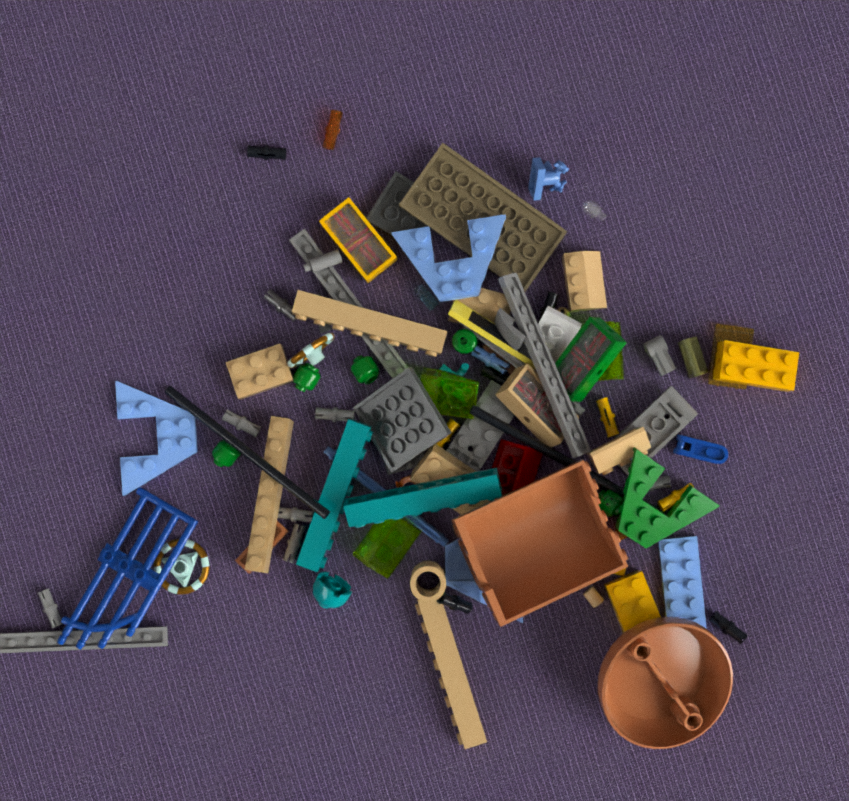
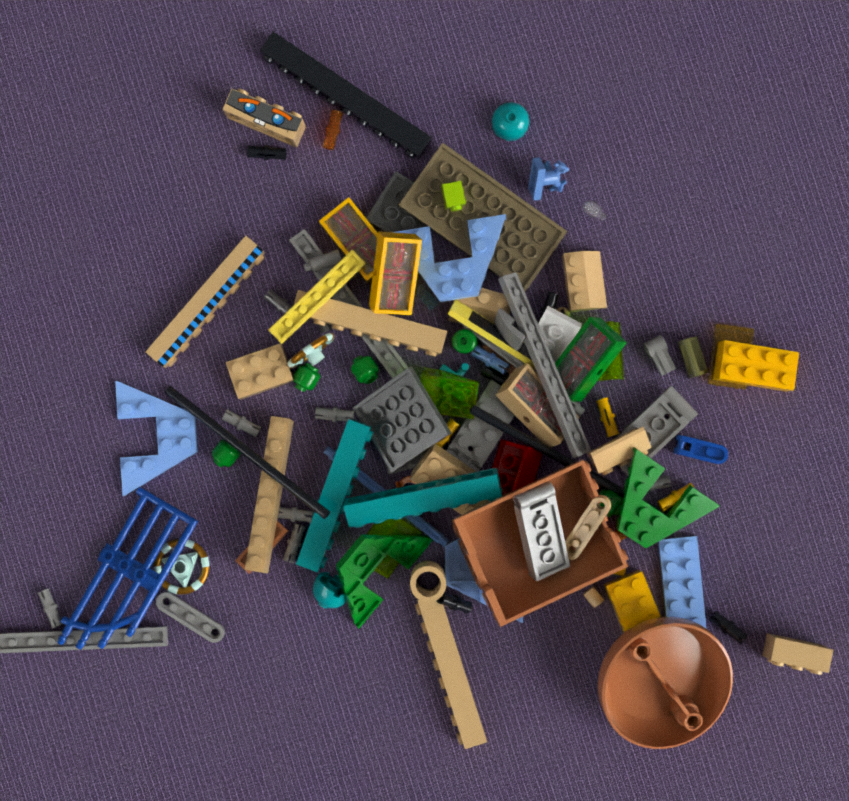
(190, 617): none -> light grey plate
(205, 302): none -> tan brick
(264, 117): none -> brick
(317, 296): none -> light yellow tile
(345, 95): none -> black brick
(364, 558): none -> green wing
(395, 273): none -> brick
(453, 196): none -> lime brick
(510, 121): none -> teal cylinder
(541, 531): none -> light grey hinge
(587, 526): none -> tan plate
(797, 654): none -> tan brick

